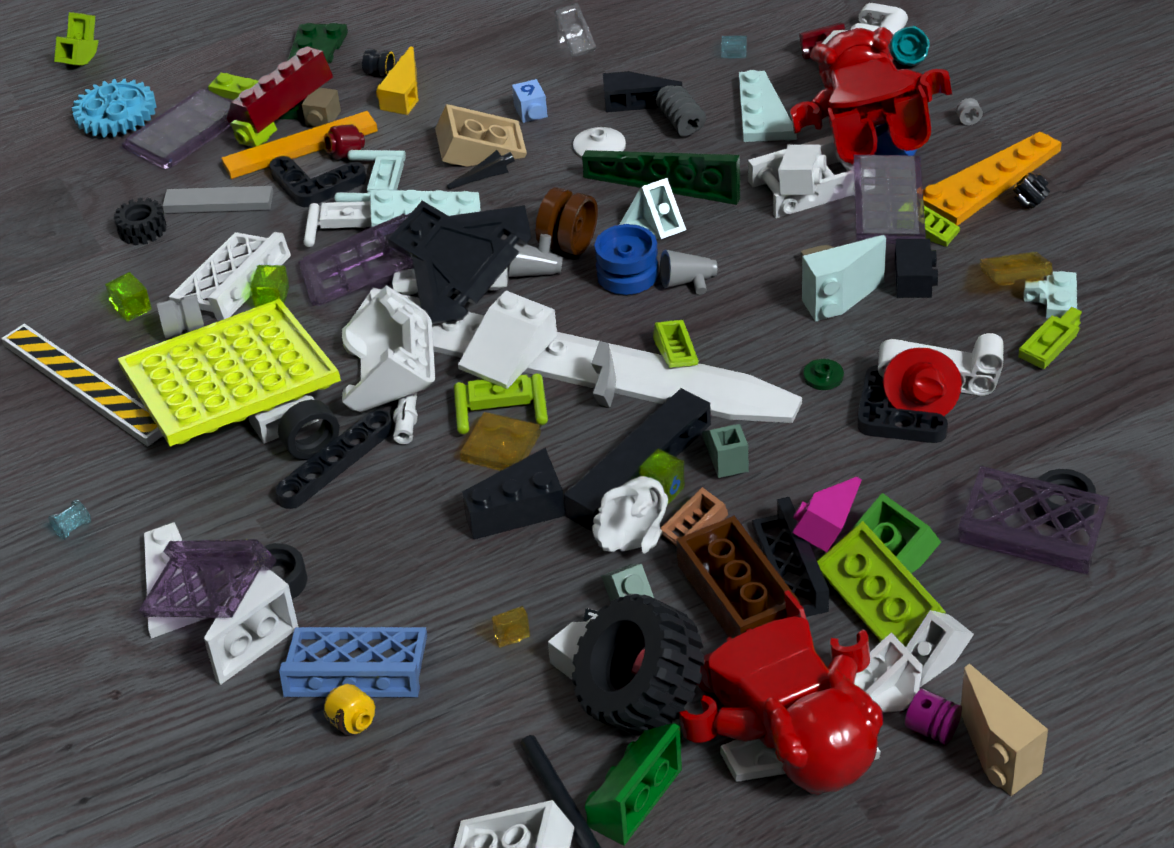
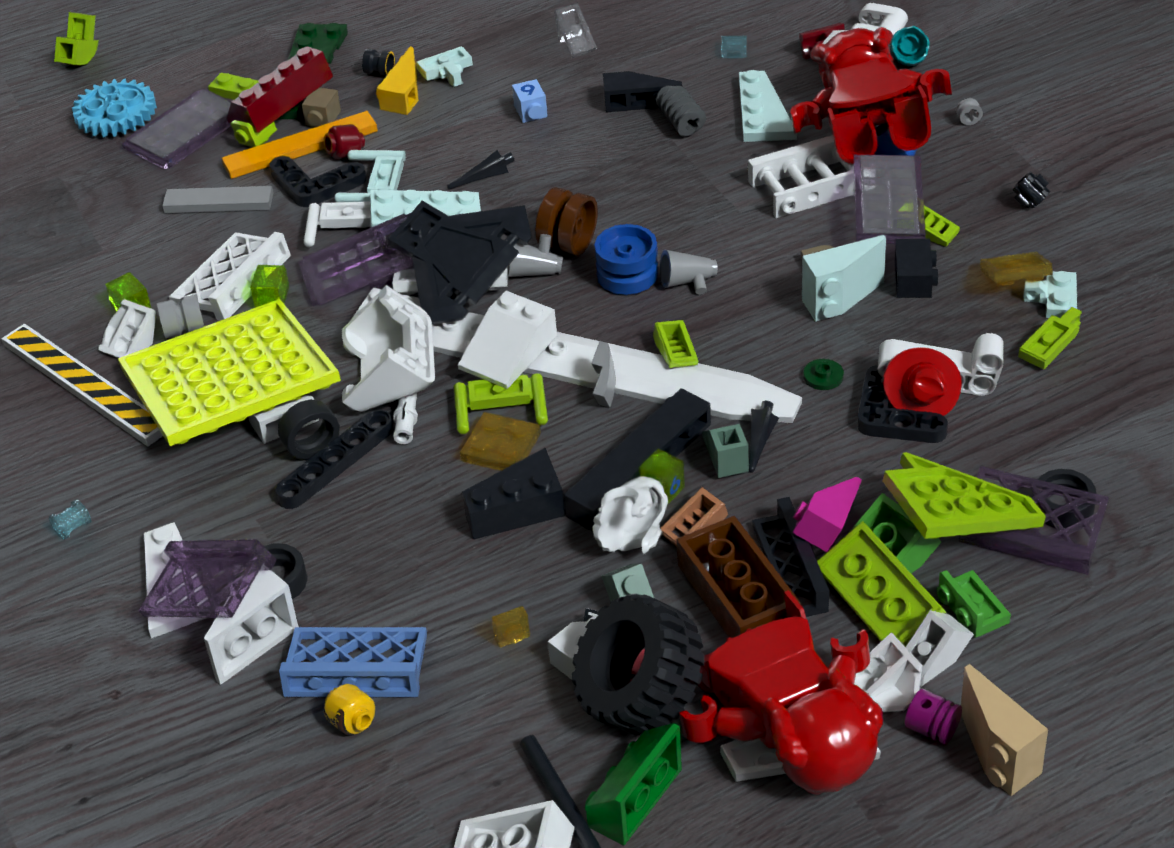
(129, 330): none -> white slope
(140, 221): black tyre -> none
(445, 64): none -> light aqua hinge
(472, 136): tan slope -> none
(599, 139): white dish -> none
(655, 210): light aqua slope -> none
(689, 174): dark green wing -> none
(762, 424): none -> black piece
(801, 169): white brick -> none
(955, 503): none -> lime wing
(972, 602): none -> bright green bracket
(979, 184): light orange wing -> none

